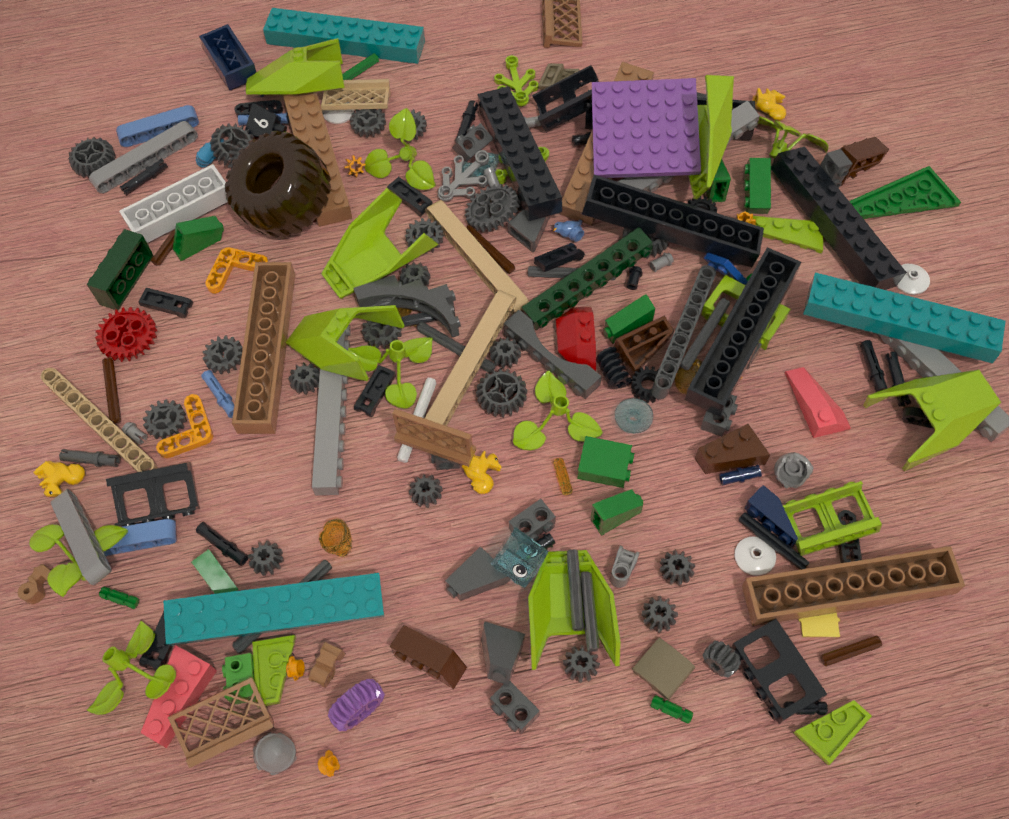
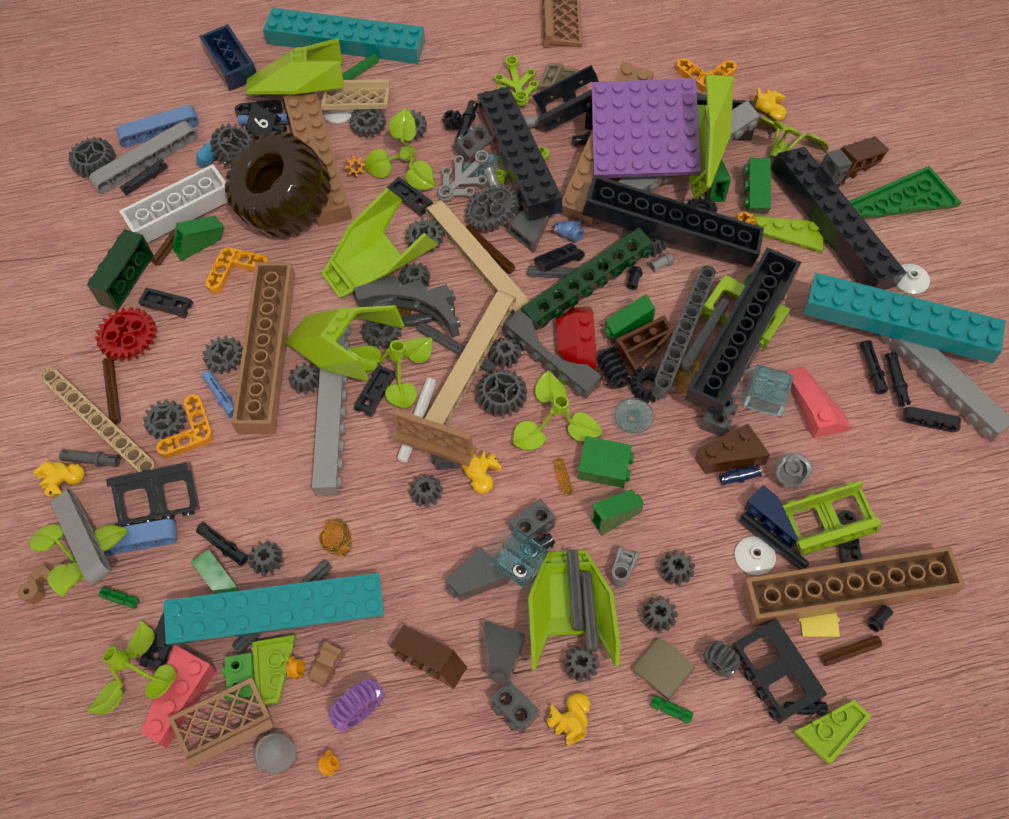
(132, 431): light grey pin -> none
(452, 119): none -> black gear
(574, 721): none -> yellow animal
(686, 68): none -> light orange beam
(725, 267): blue wing -> none
(768, 390): none -> clear light blue brick
(879, 619): none -> black pin
(952, 405): lime windscreen -> none

